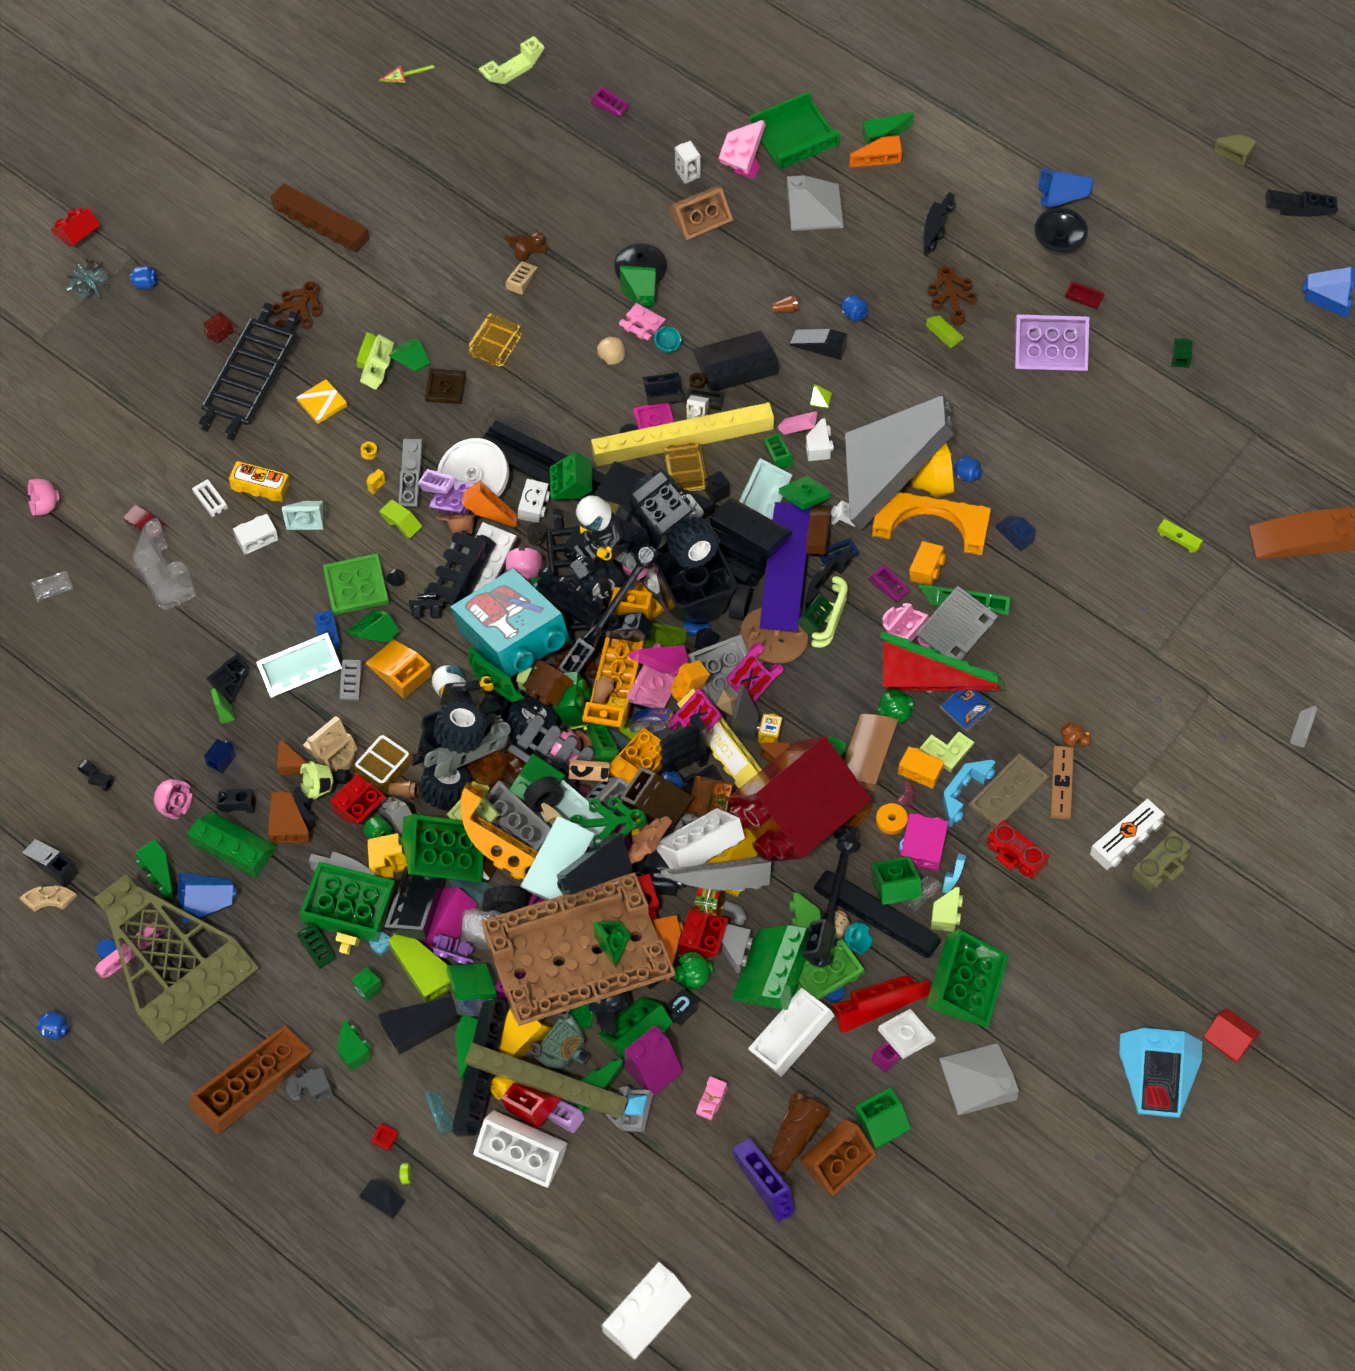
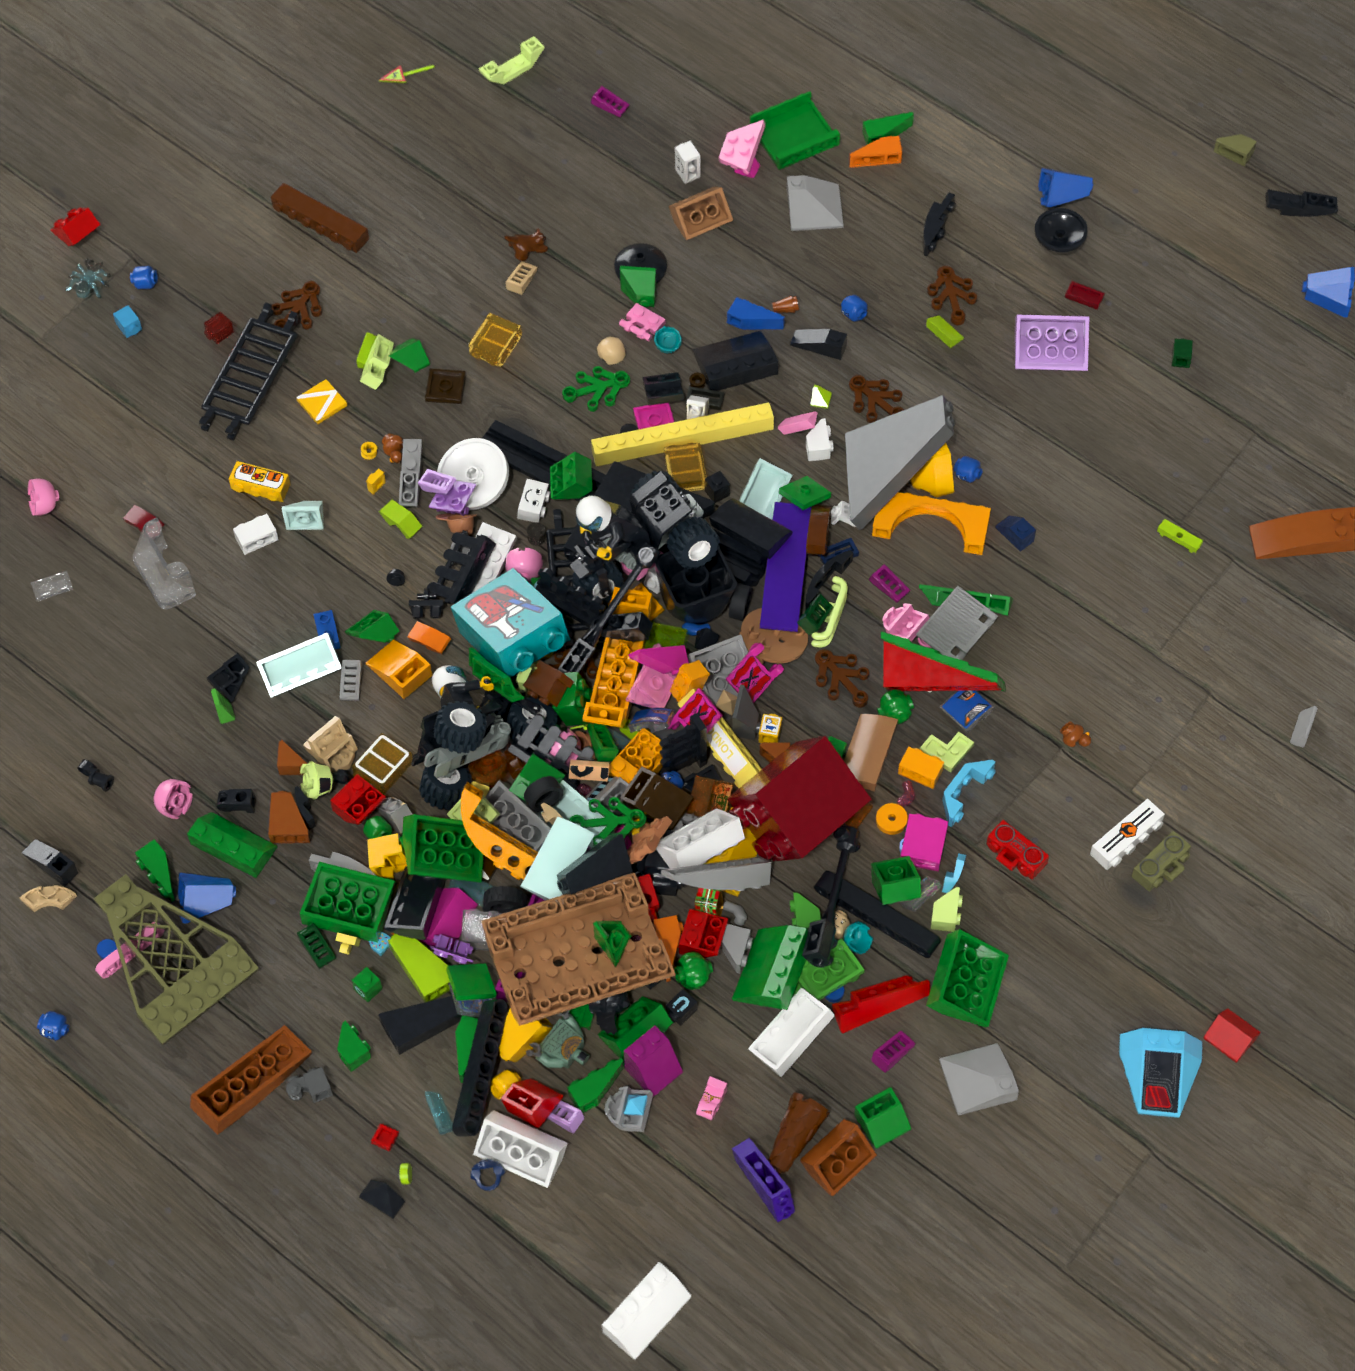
(127, 321): none -> dark azure brick
(217, 509): white tile -> none
(220, 755): clear blue brick -> none
(355, 584): bright green plate -> none
(392, 446): none -> dark orange animal
(405, 789): medium nougat cone -> none
(429, 637): none -> orange slope
(484, 1164): none -> dark blue piece
(488, 505): orange slope -> none
(546, 1080): olive plate -> none
(598, 386): none -> green plant
(602, 689): medium nougat cone -> none
(618, 702): yellow plate -> none
(753, 317): none -> blue slope
(782, 461): green slope -> none
(841, 675): none -> reddish brown plant
(874, 396): none -> reddish brown plant
(906, 1033): white tile -> none
(927, 563): light orange brick -> none
(1008, 791): dark tan tile -> none
(1062, 782): medium nougat tile -> none

